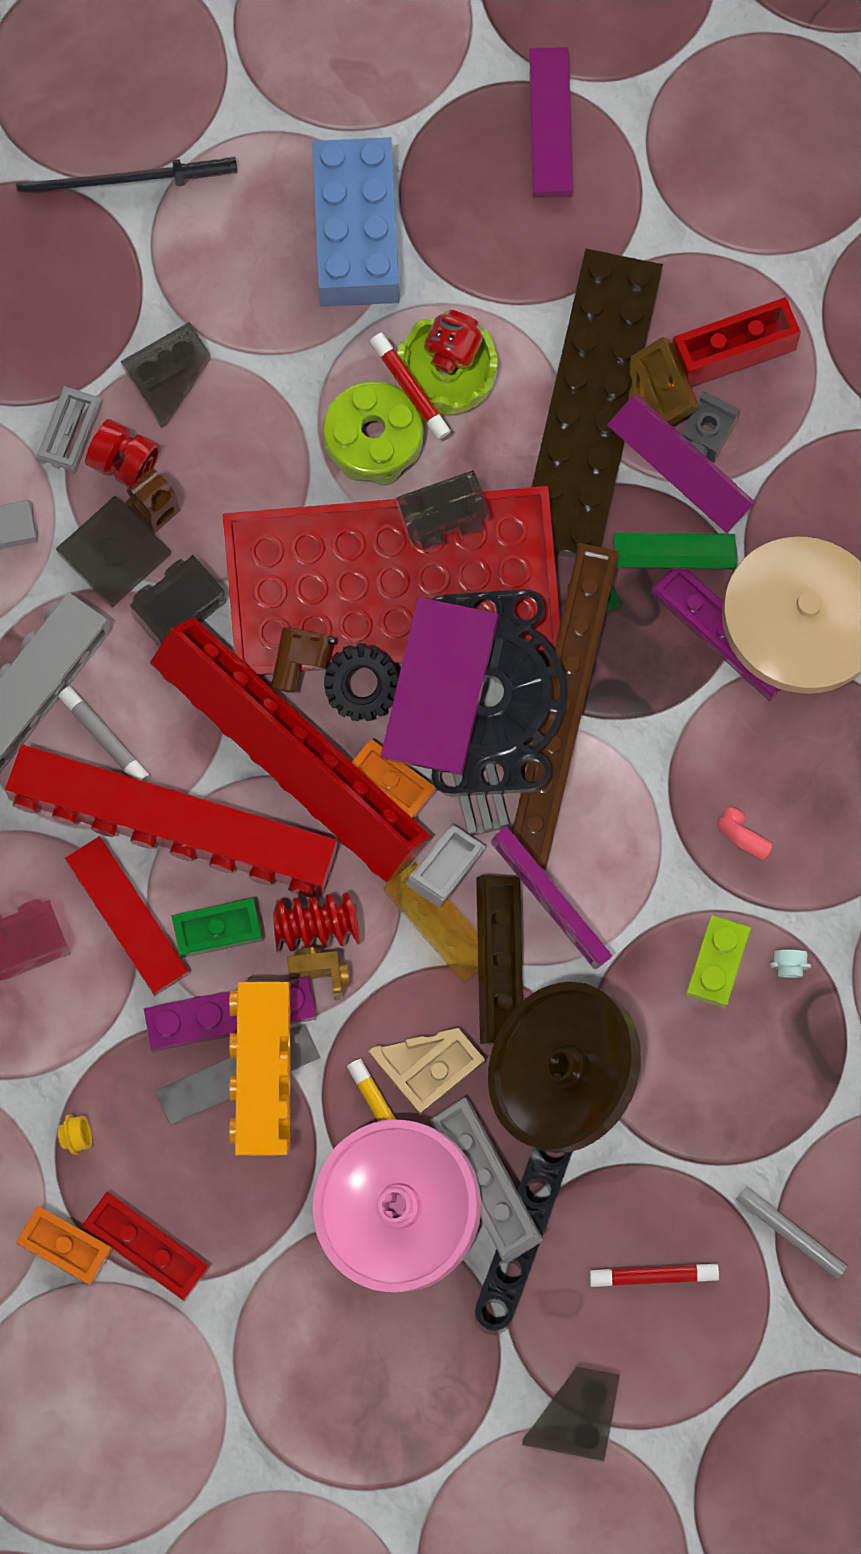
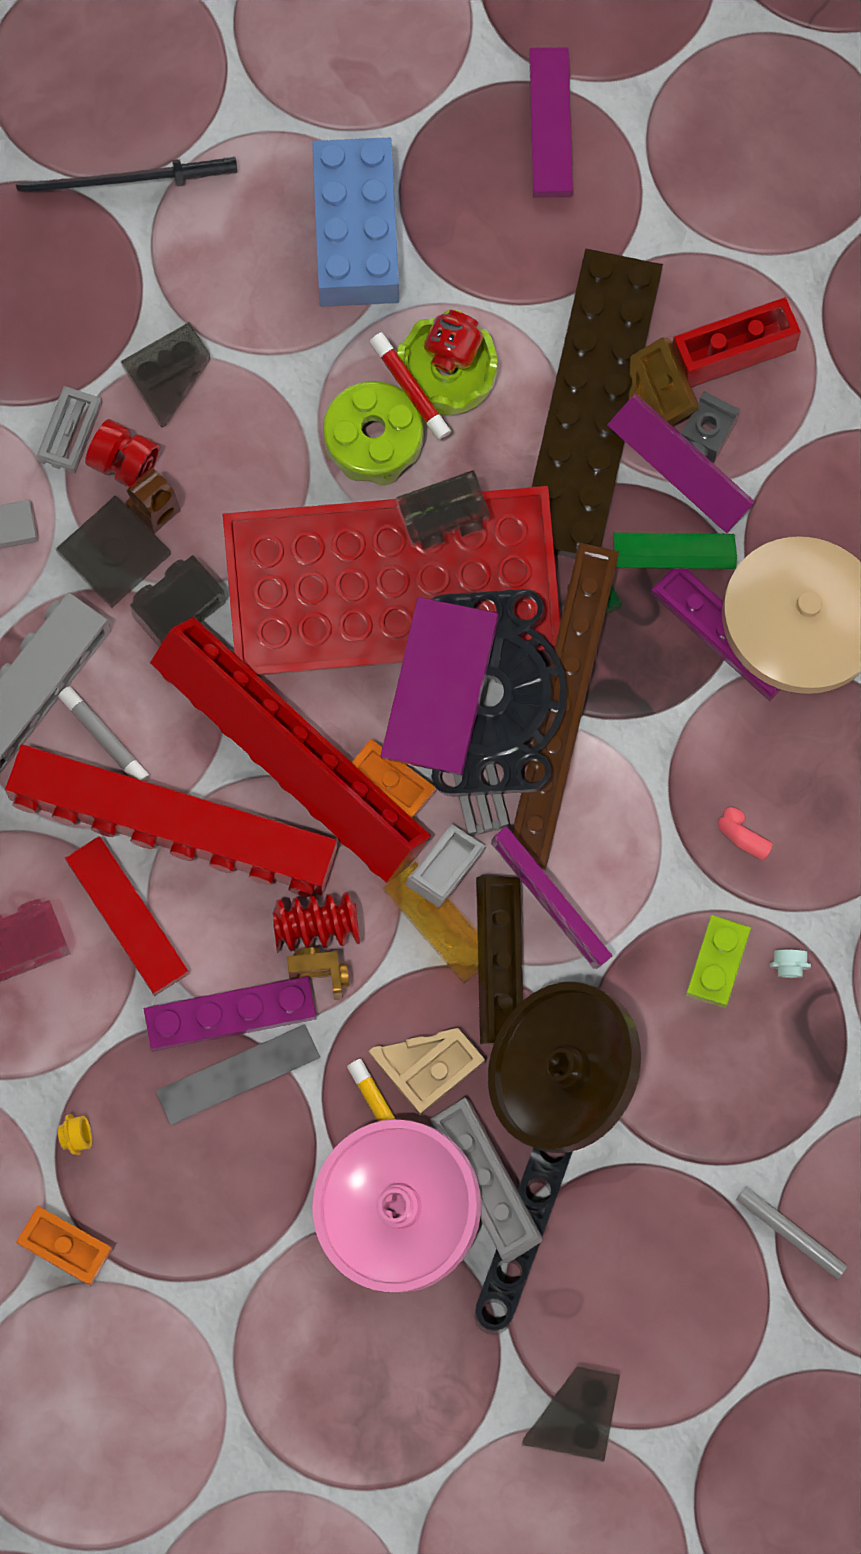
(145, 1246): red tile -> none
(216, 928): green plate -> none
(261, 1068): light orange wedge -> none
(296, 650): reddish brown piece -> none
(354, 706): black tyre -> none
(654, 1275): red bar -> none

